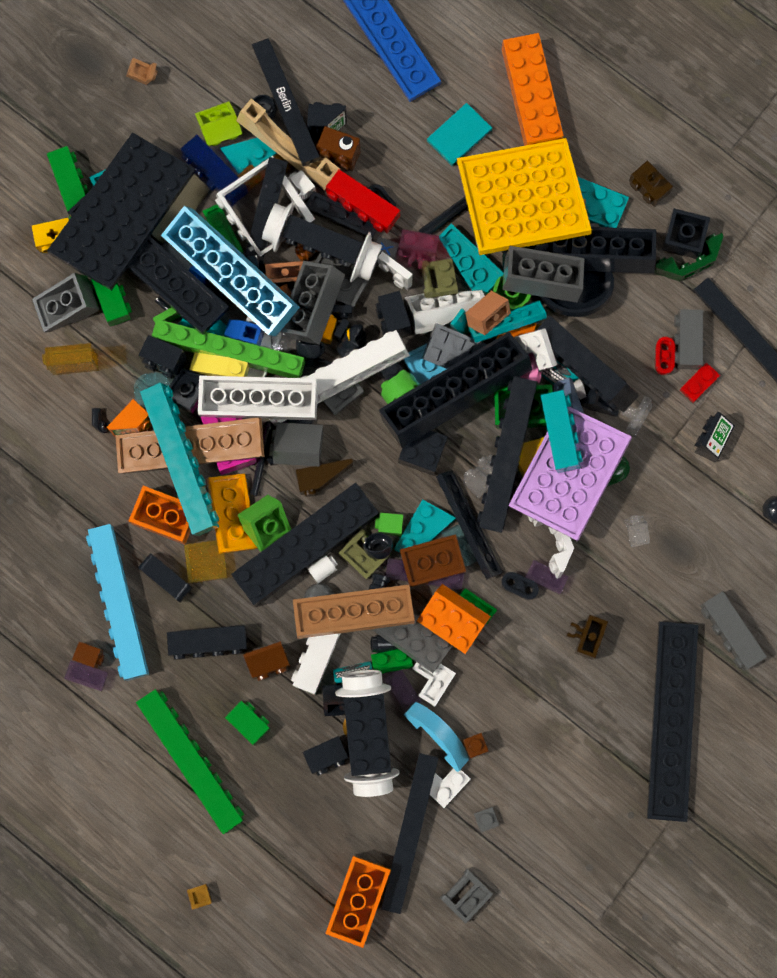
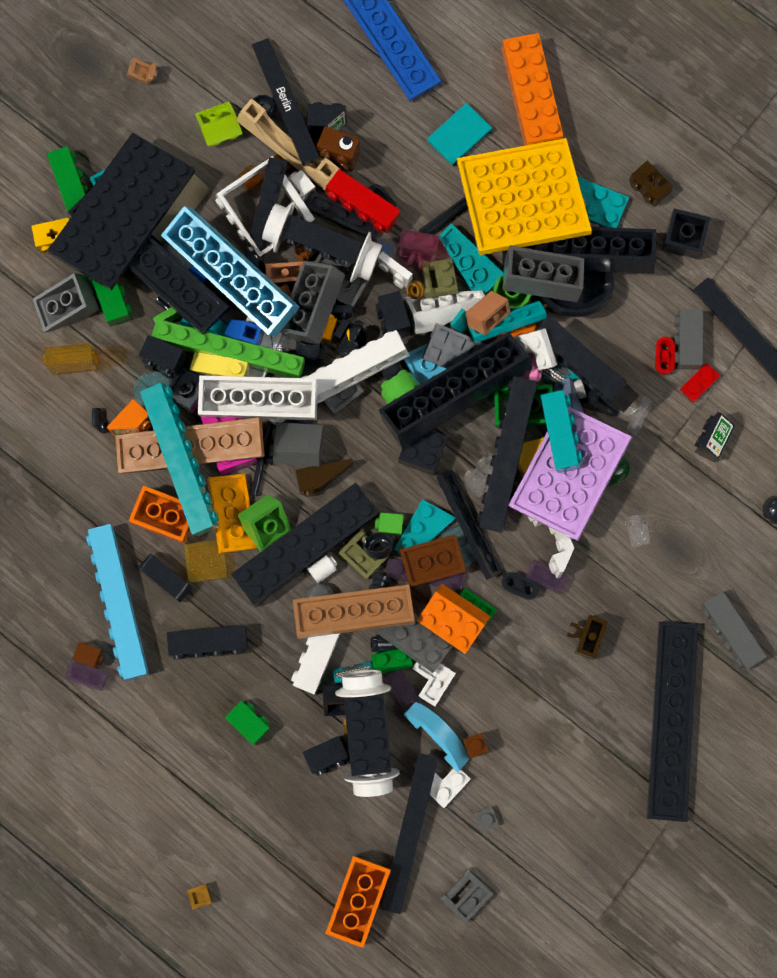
(190, 762): green brick -> none
(212, 168): clear blue brick -> none
(218, 220): green plate -> none
(247, 153): teal wing -> none
(267, 661): reddish brown slope -> none
(411, 289): none -> pearl gold plate
(669, 269): dark green slope -> none

